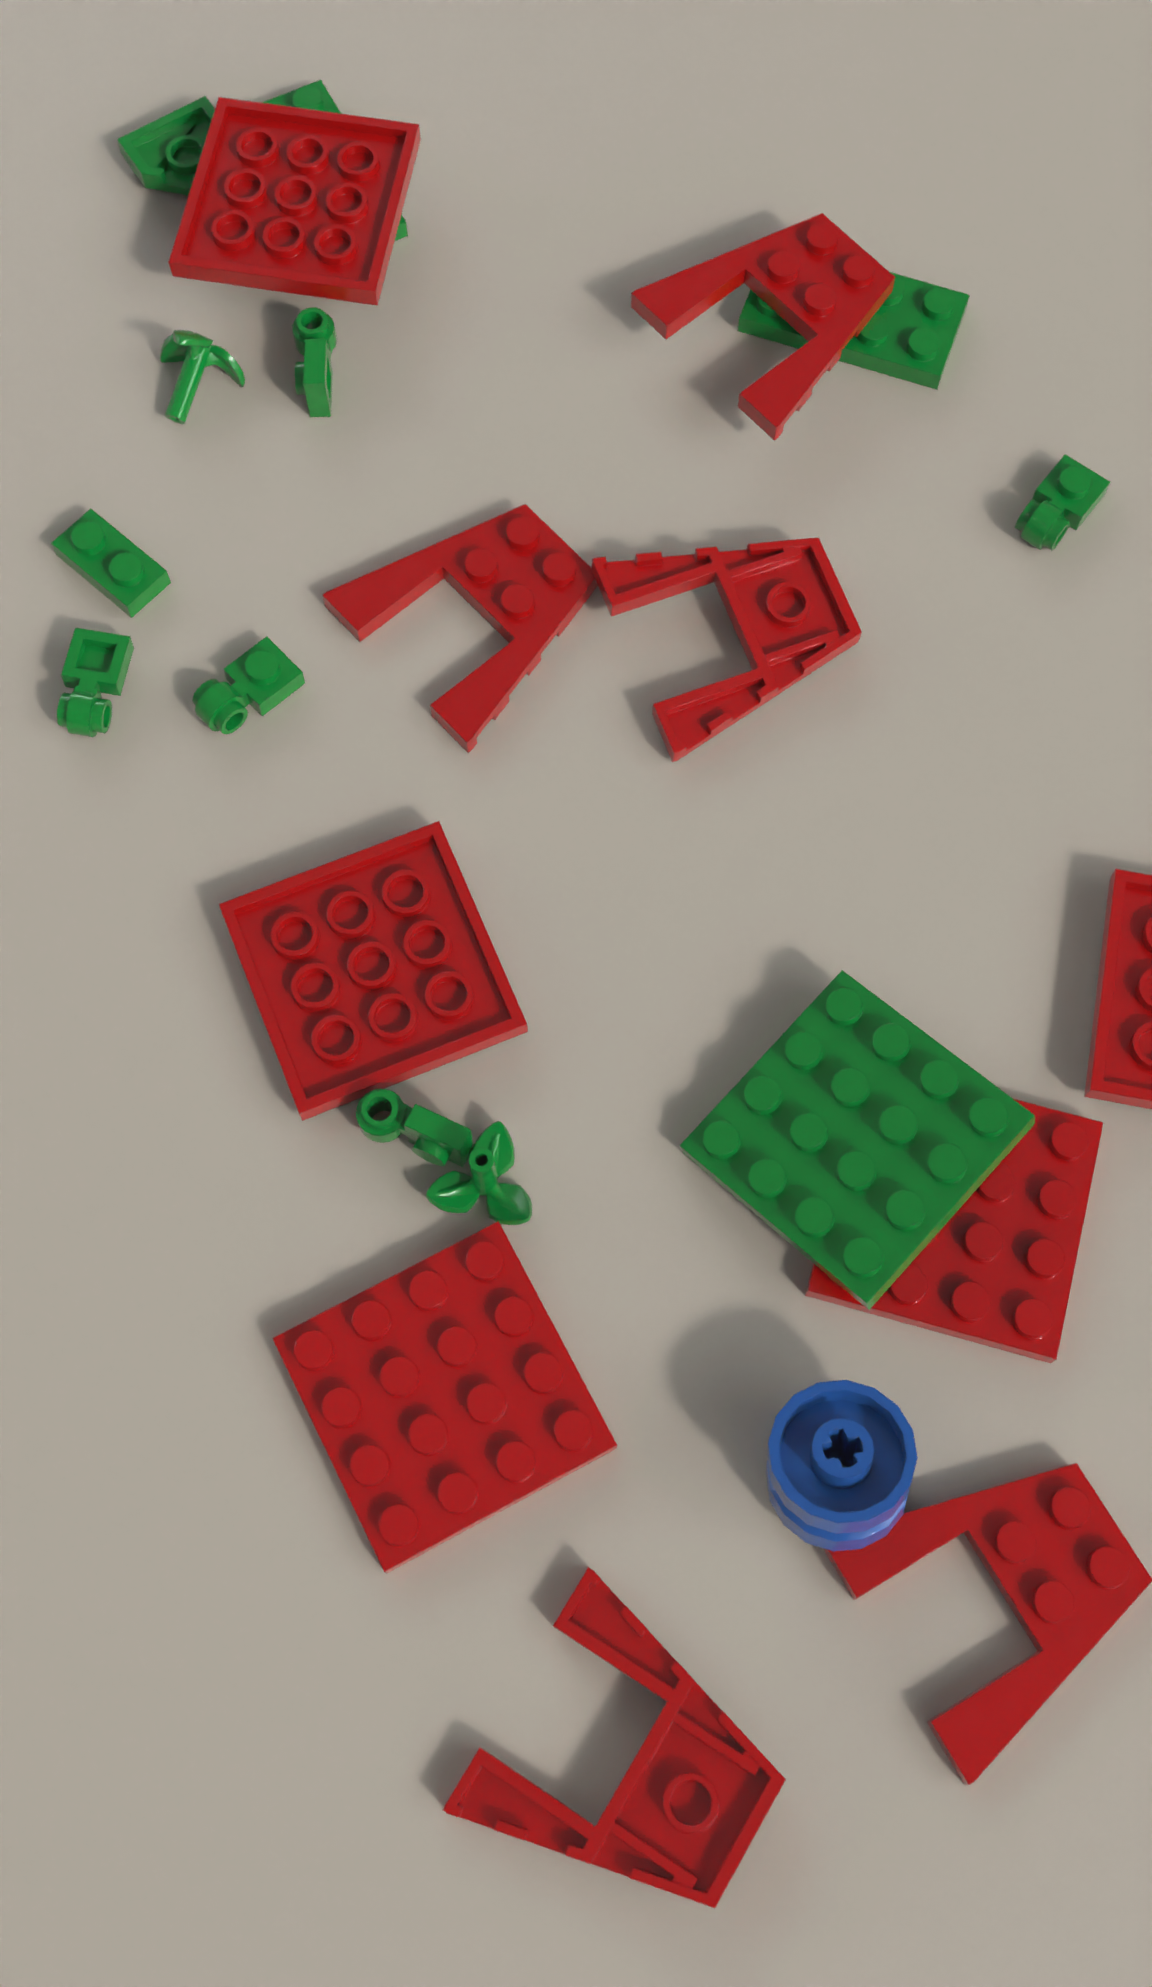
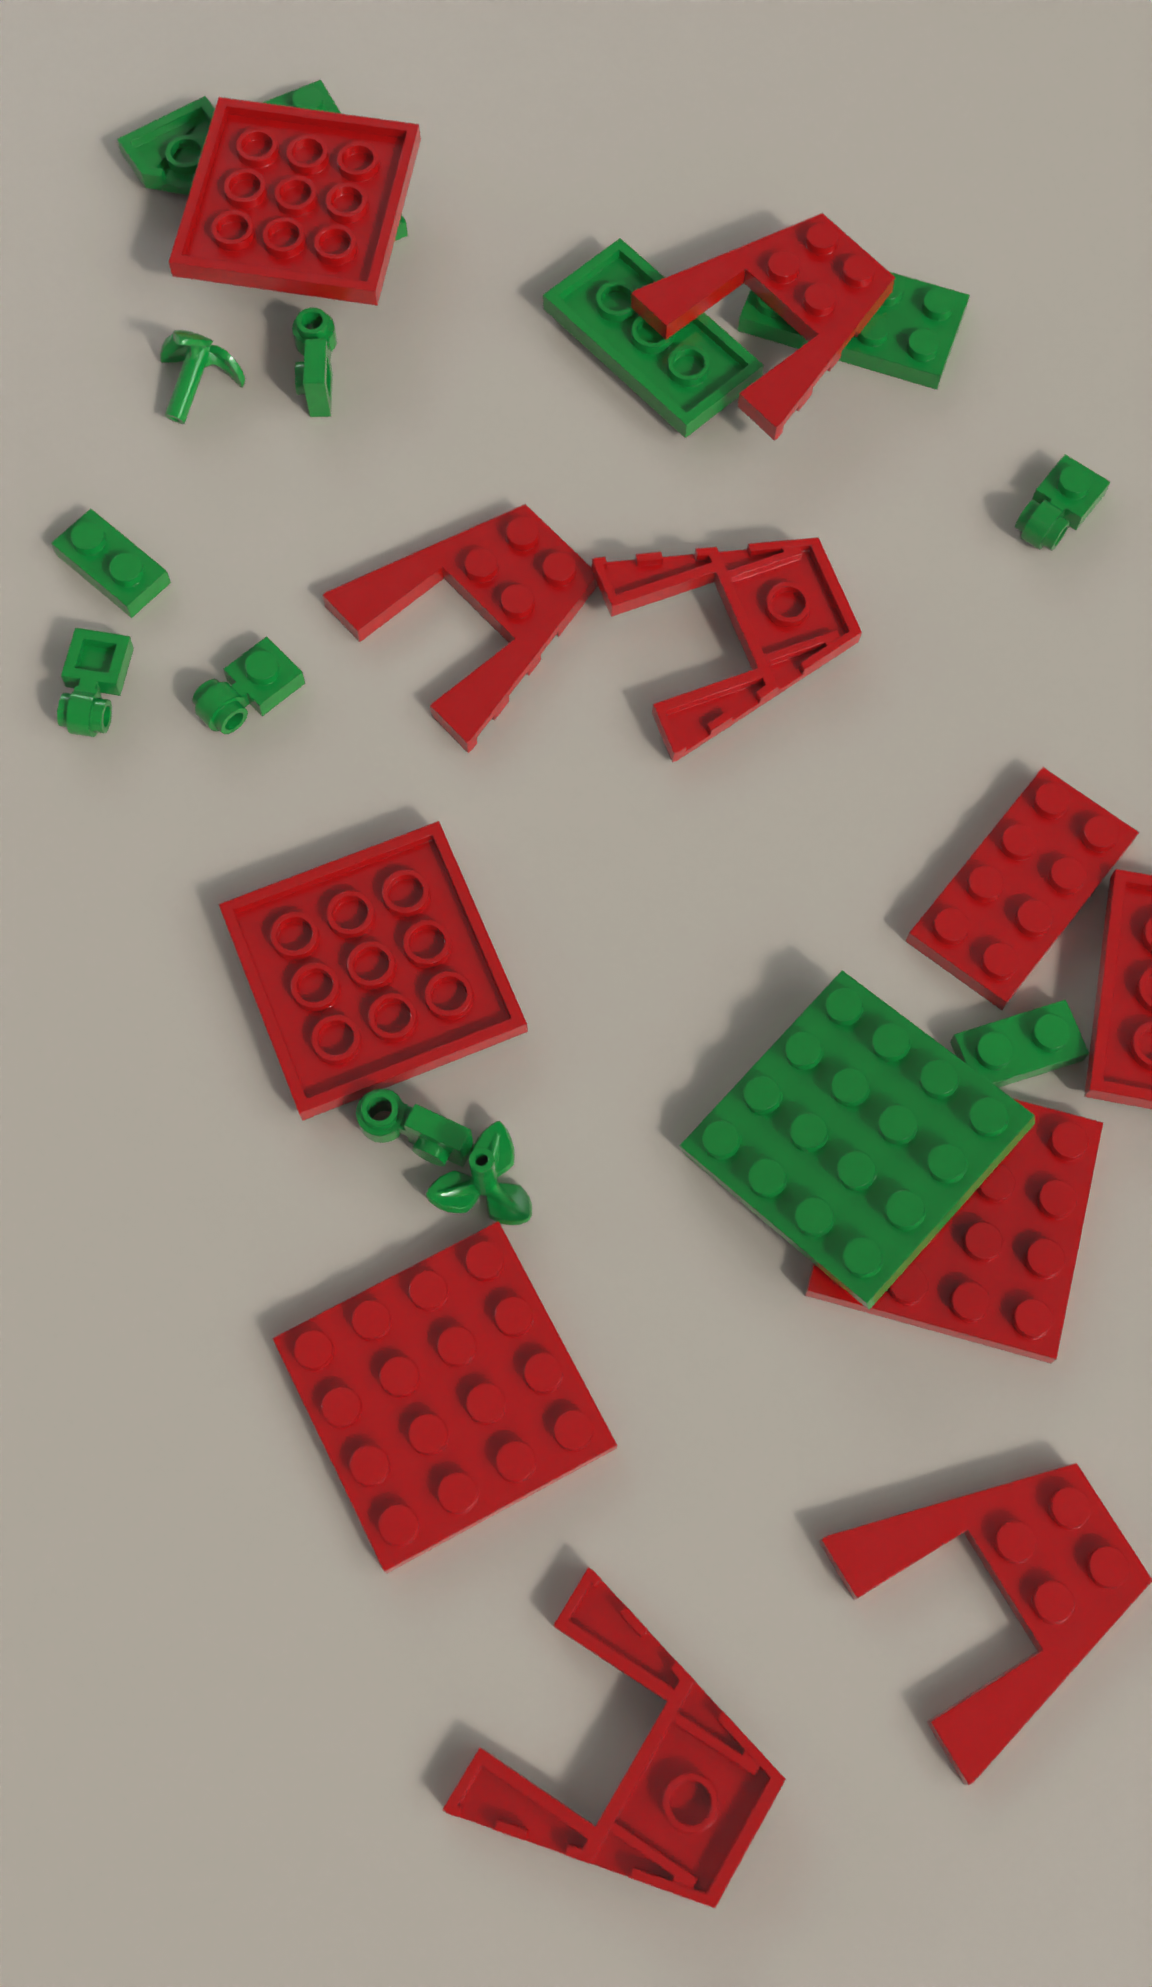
(679, 377): none -> green plate
(804, 1471): blue wheel -> none
(1021, 888): none -> red plate
(1022, 1044): none -> green plate

